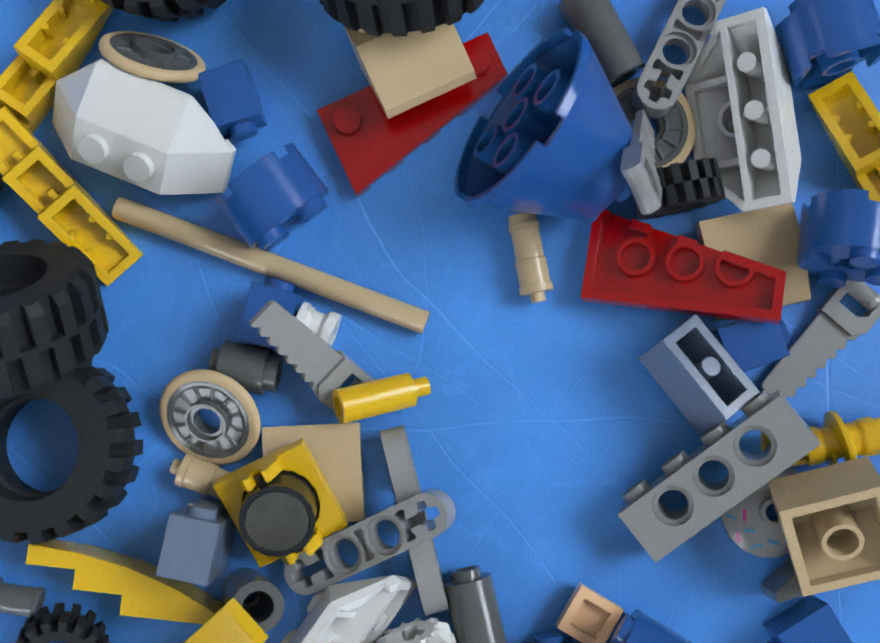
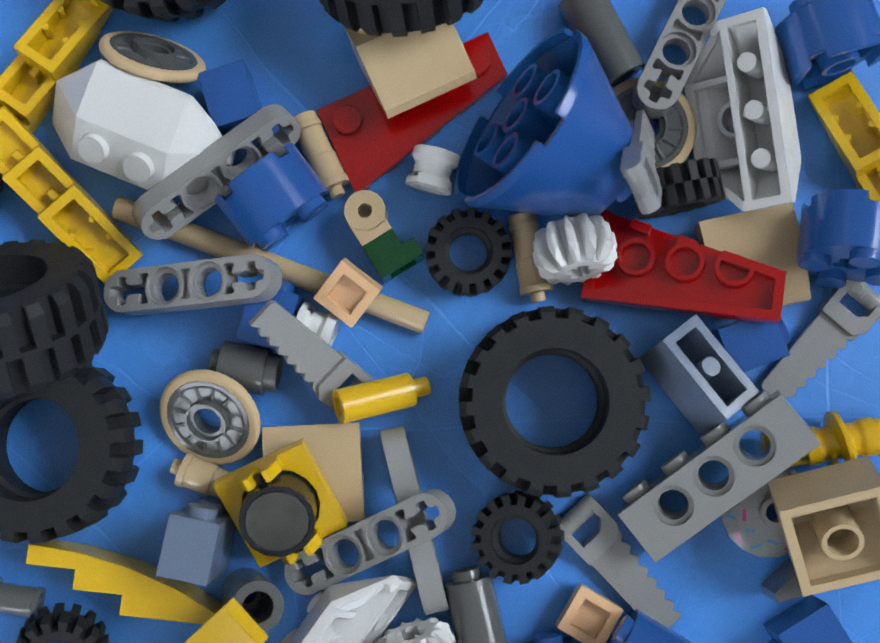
(191, 281): none -> light grey beam
(212, 165): none -> light grey beam
(320, 154): none -> tan piece
(348, 292): none -> light nougat plate
(369, 223): none -> leg
(432, 169): none -> white wheel
(468, 223): none -> black tyre
(497, 557): none -> black tyre
(574, 249): none -> white gear
(615, 562): none -> light grey piece
(617, 416): none -> black tyre

